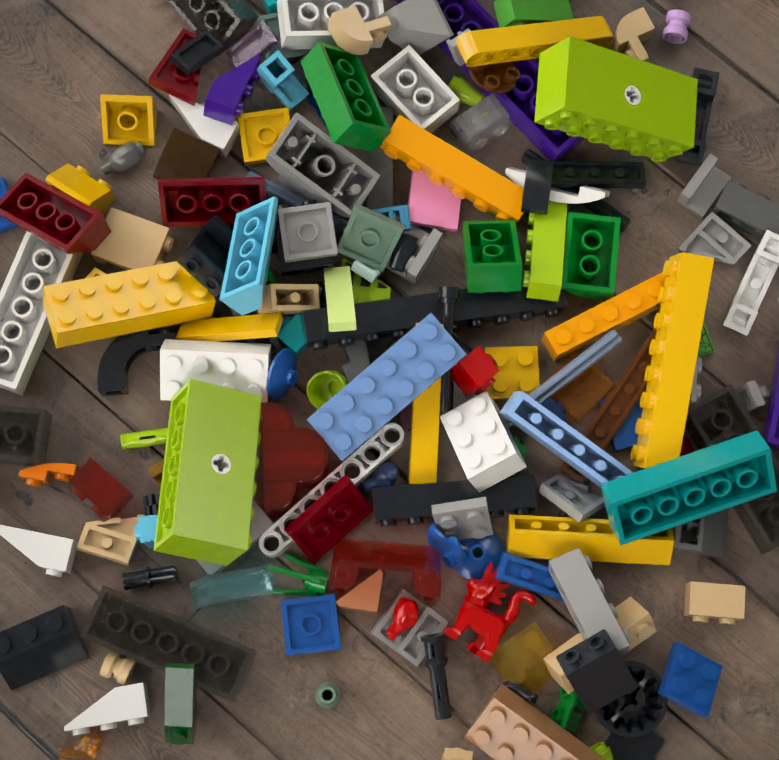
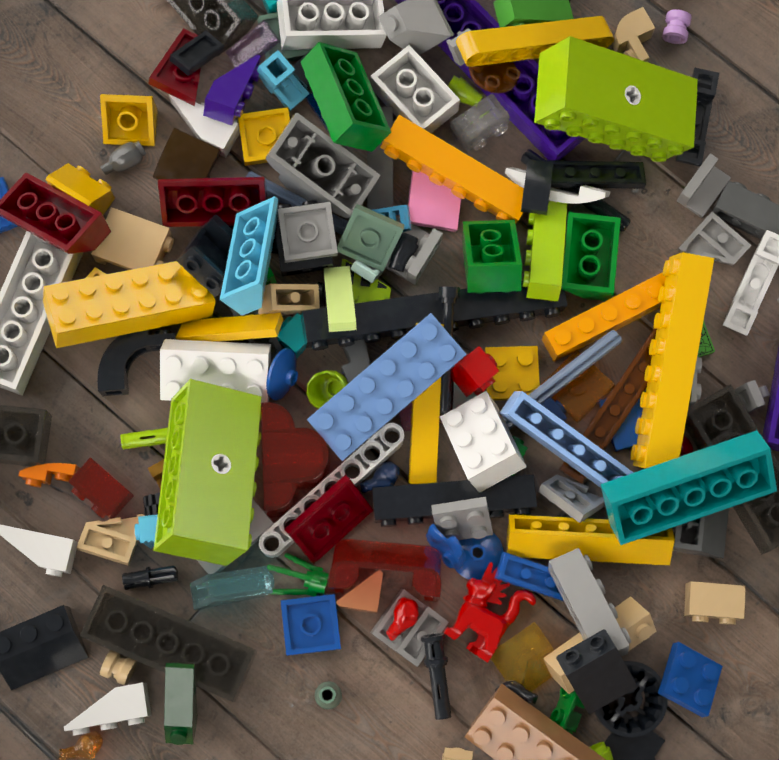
(355, 35): tan brick -> none

